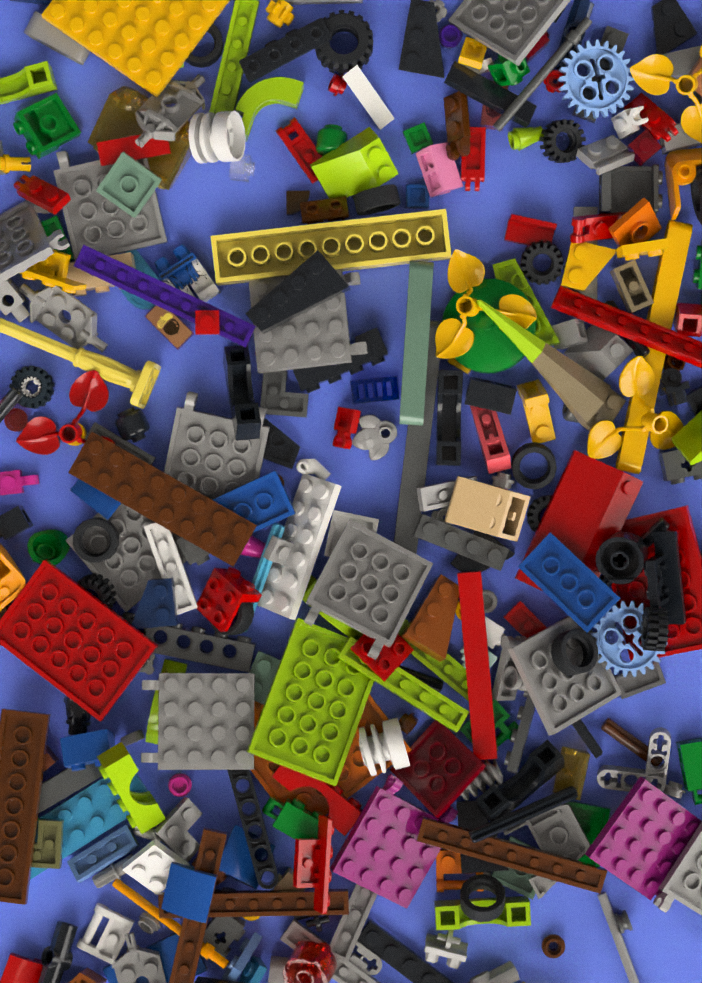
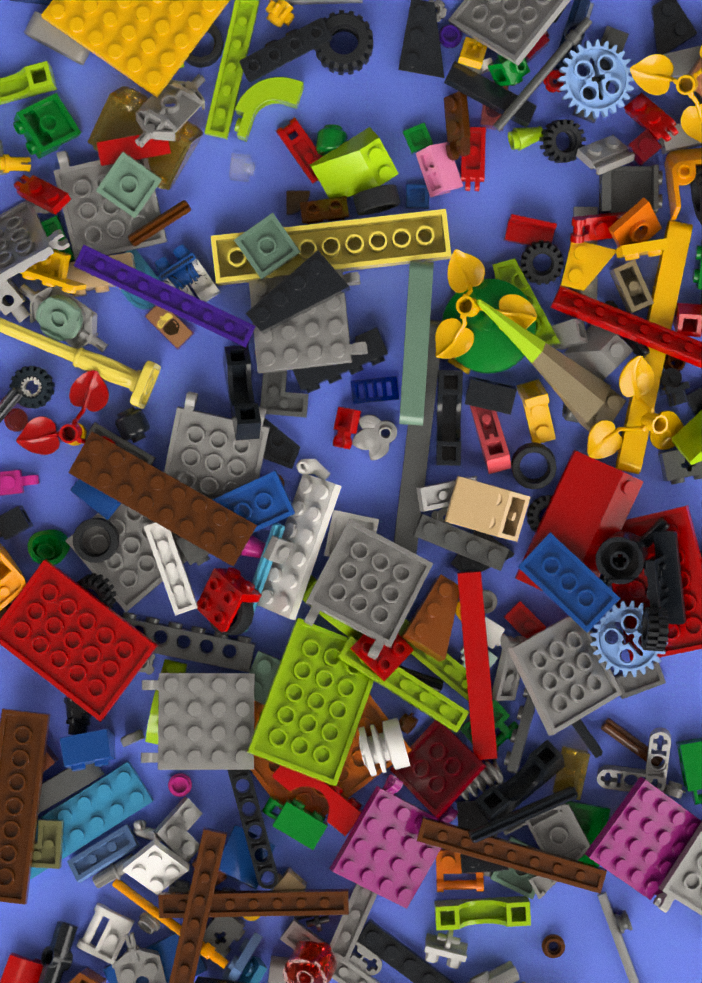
(59, 317): none -> sand green tile
(121, 769): lime arch -> none
(157, 605): dark blue wing -> none
(159, 223): none -> reddish brown axle
(188, 892): blue slope -> none
(207, 322): red plate -> none
(217, 137): white wheel -> none
(267, 246): none -> sand green plate
(313, 863): red bracket -> none
(337, 84): red plate -> none
(368, 97): white sticker -> none
(480, 882): black tyre -> none
(502, 480): light grey plate -> none
(512, 679): light grey wheel -> none
(560, 657): black tyre -> none
(628, 122): white plate -> none

